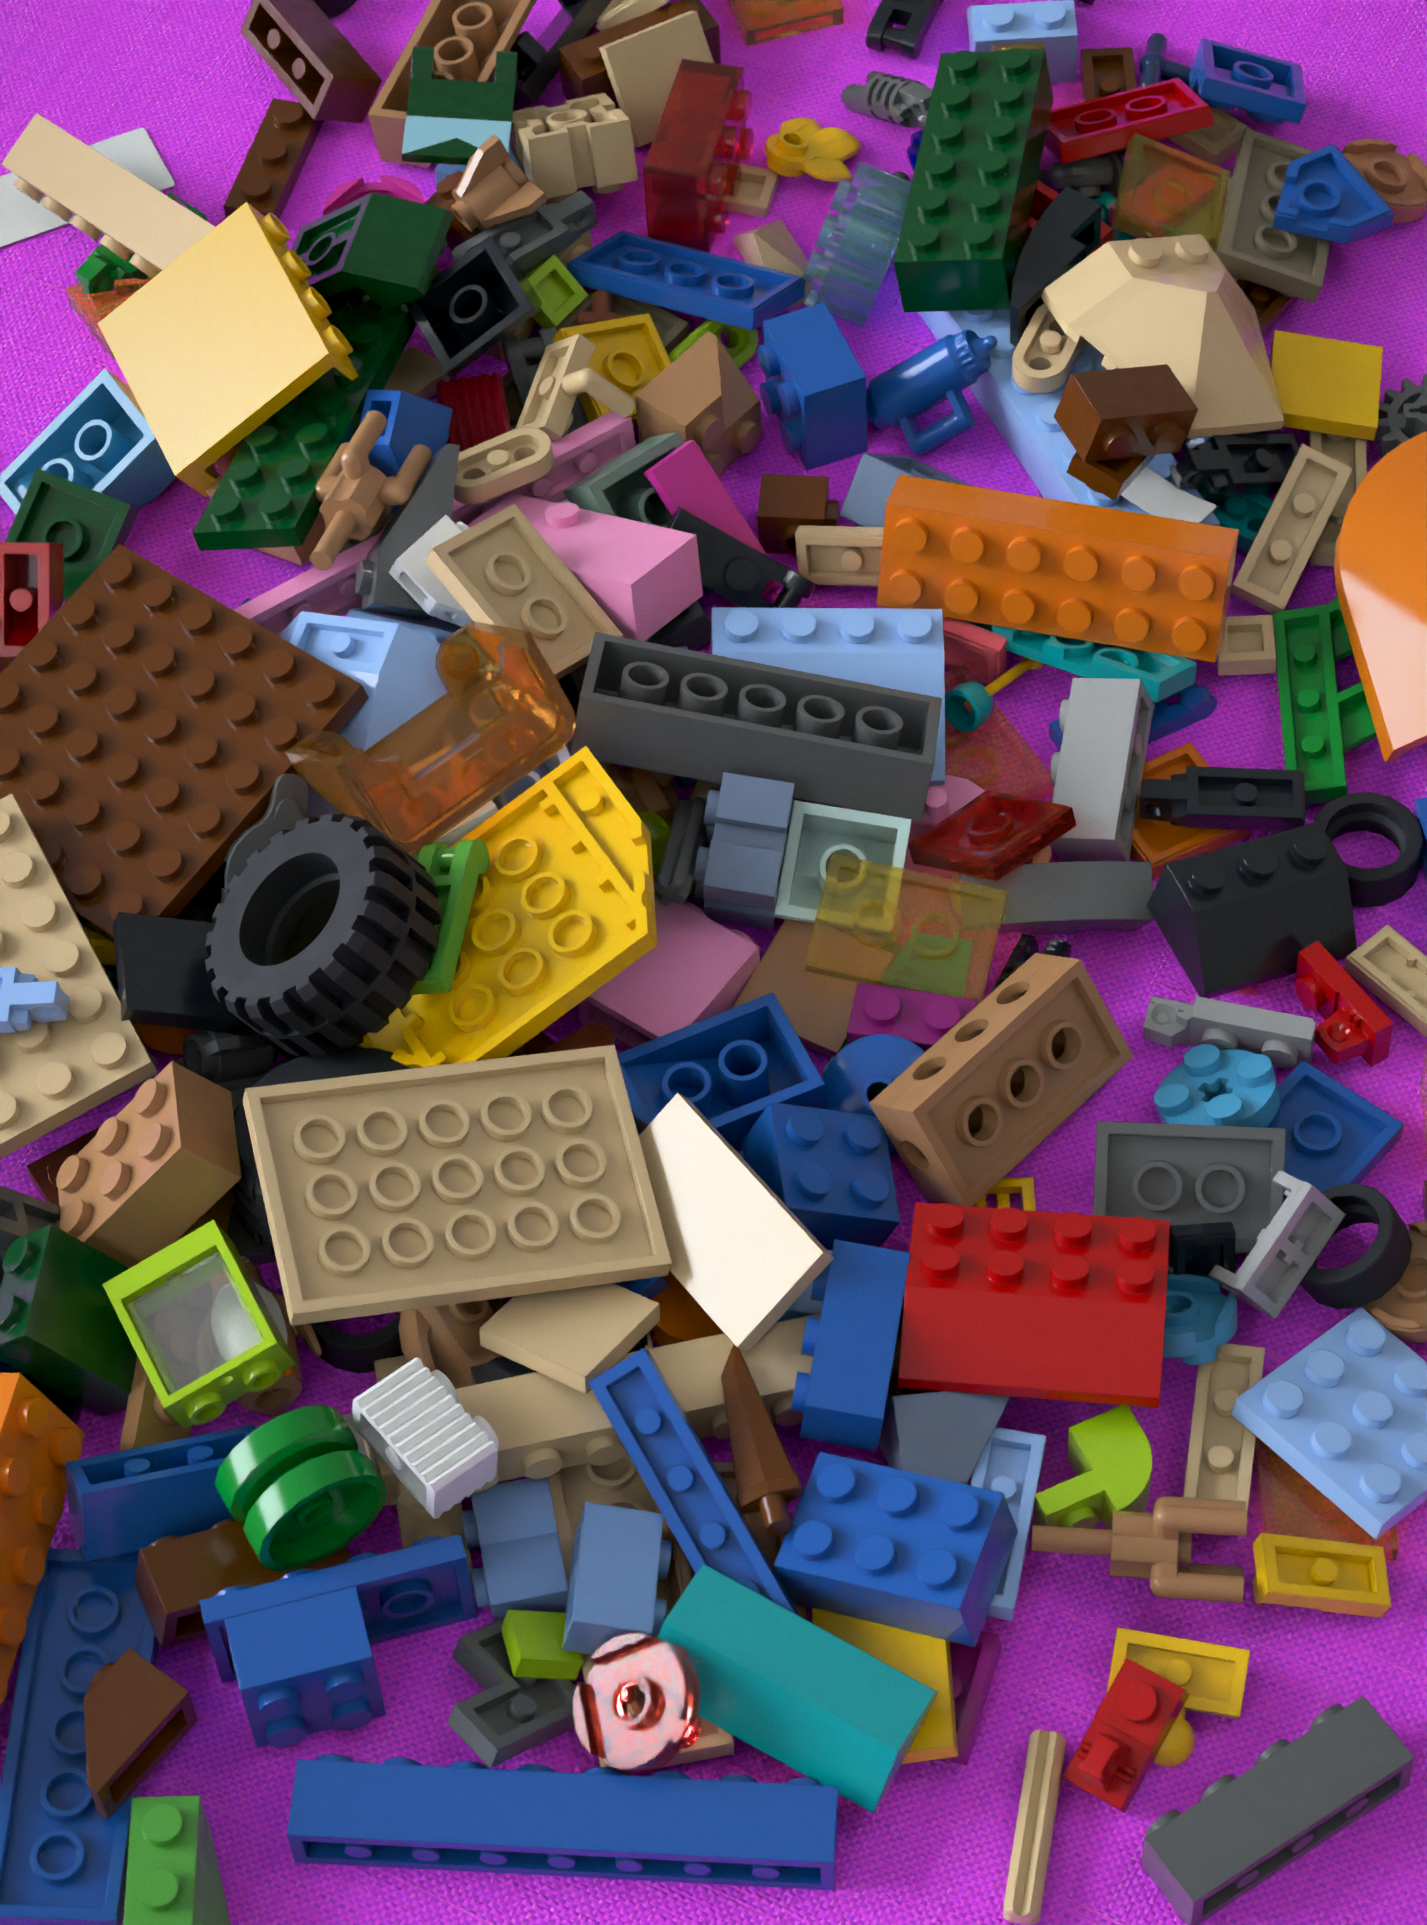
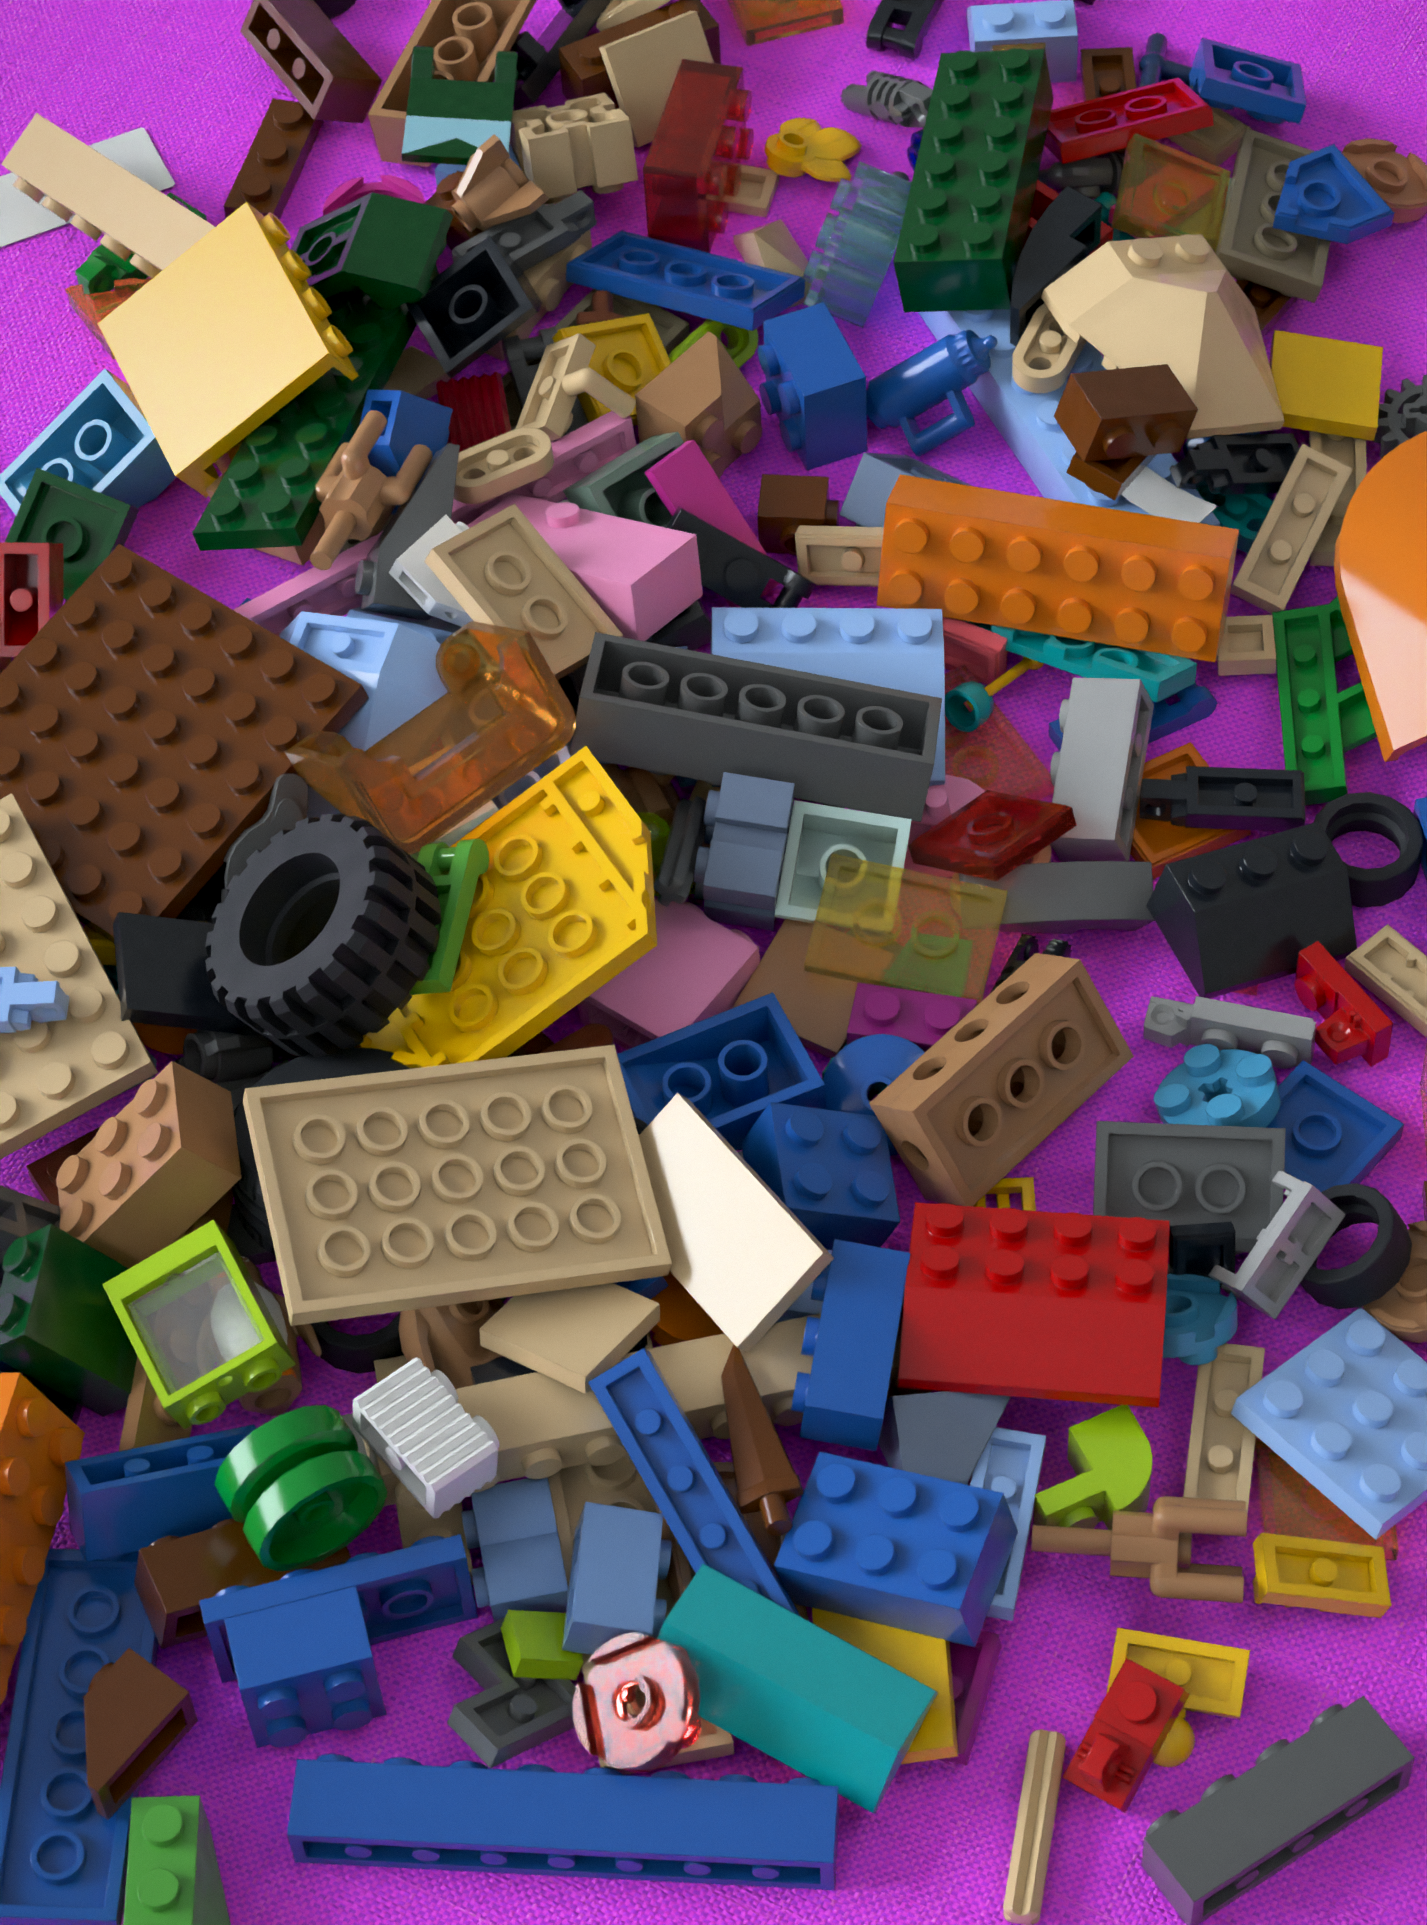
(556, 290): lime tile -> none

